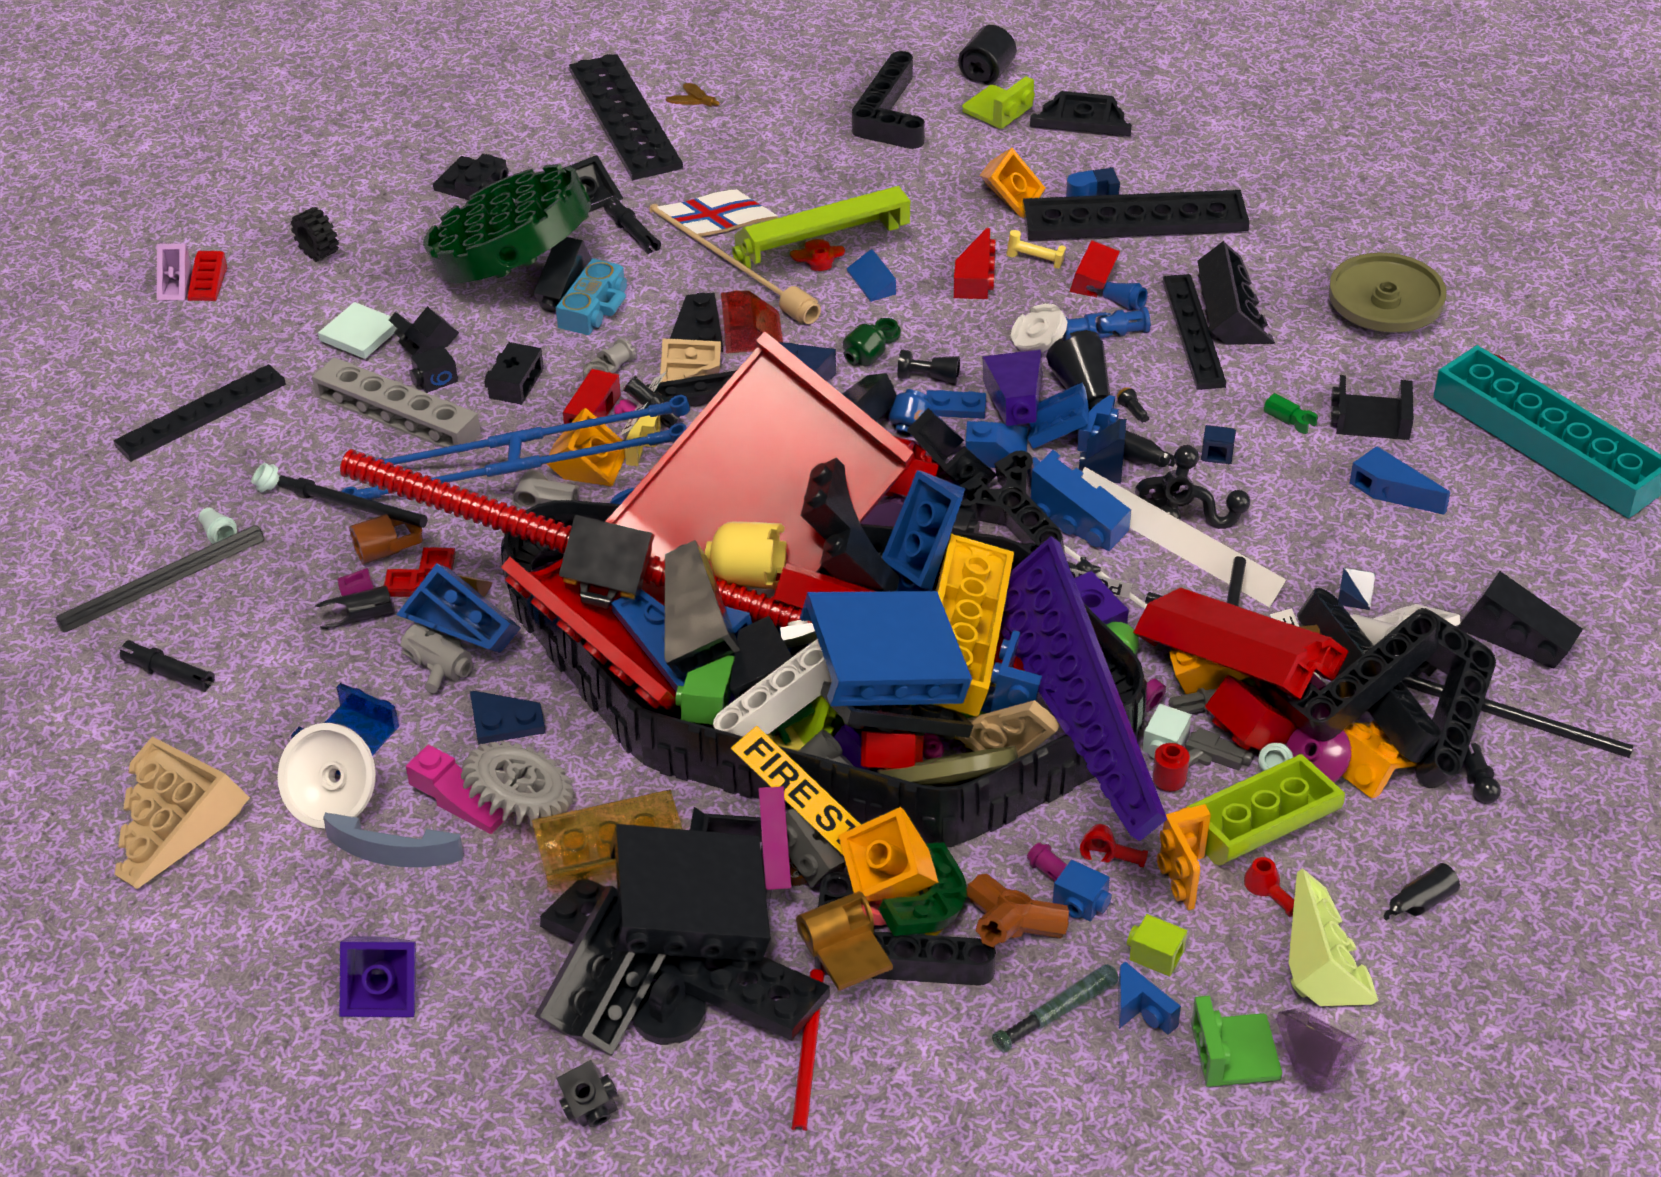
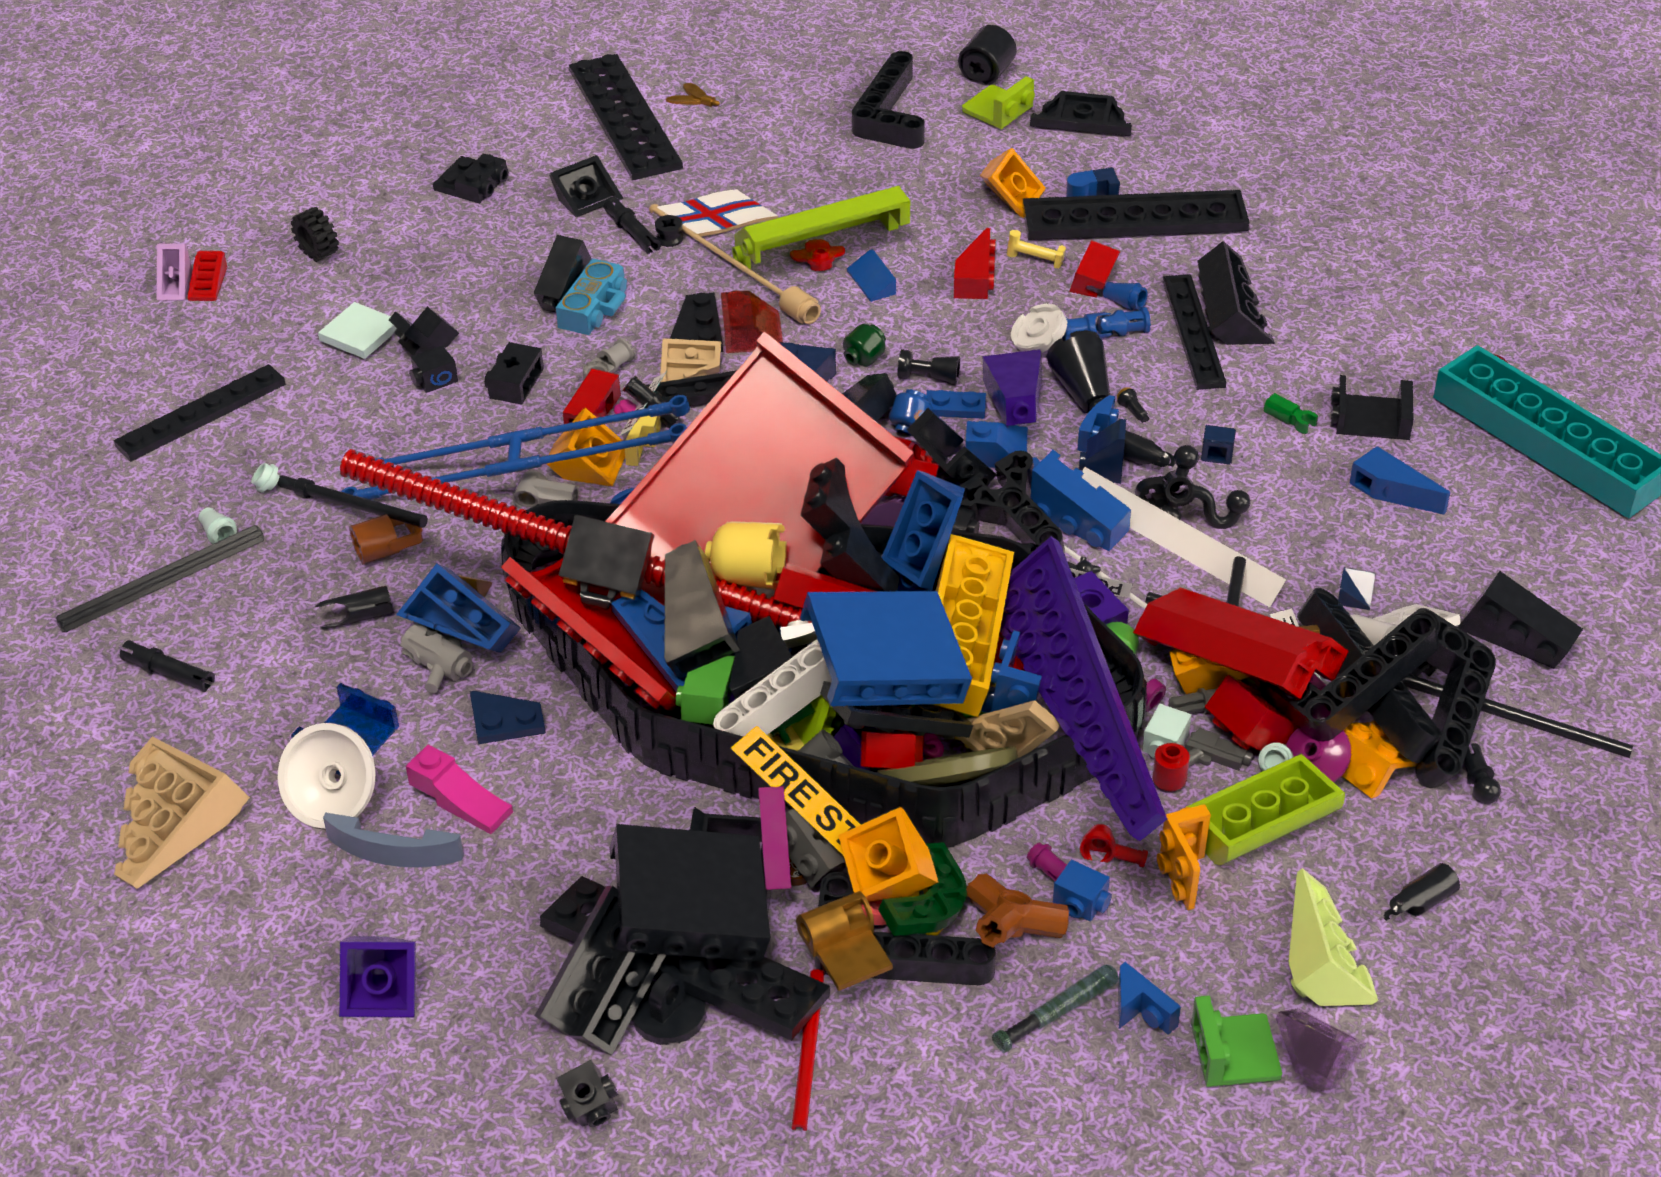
(355, 582): magenta plate -> none
(395, 404): light grey brick -> none
(405, 581): red tile -> none
(500, 234): dark green brick -> none
(540, 793): light grey gear -> none
(578, 841): clear yellow brick -> none
(669, 230): none -> black wheel
(889, 328): dark green plate -> none
(1060, 415): blue slope -> none
(1157, 944): lime brick -> none
(1264, 880): red bar -> none
(1387, 292): olive dish -> none

